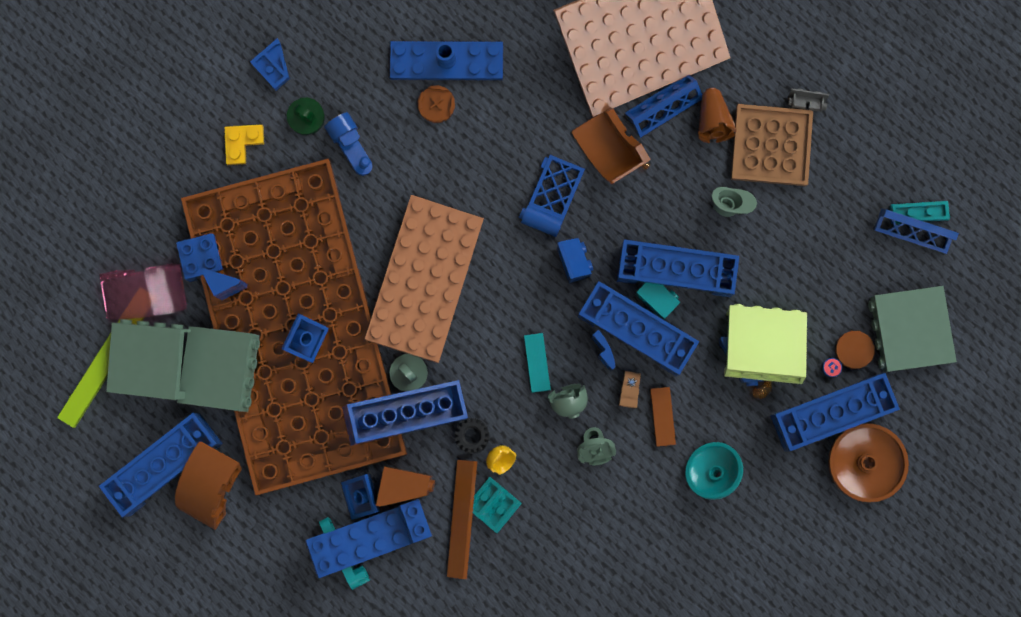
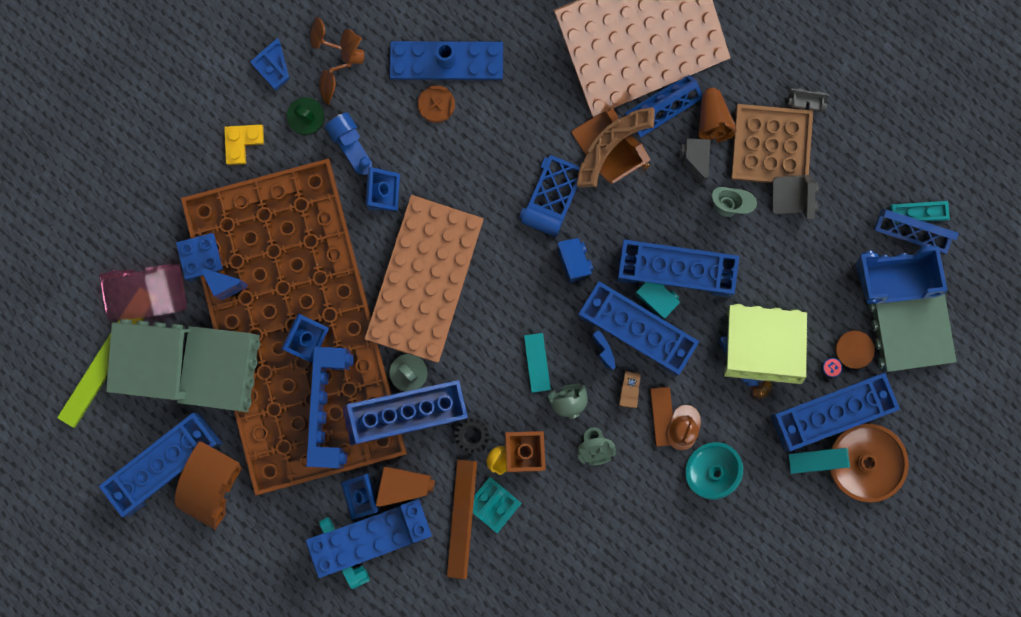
(324, 359): none -> blue plate
(349, 53): none -> dark orange plant
(382, 190): none -> blue slope
(525, 451): none -> dark orange slope
(608, 139): none -> medium nougat tile
(684, 427): none -> dark orange piece
(695, 158): none -> dark grey slope
(795, 195): none -> dark grey bracket
(819, 460): none -> teal tile
(901, 277): none -> blue windscreen

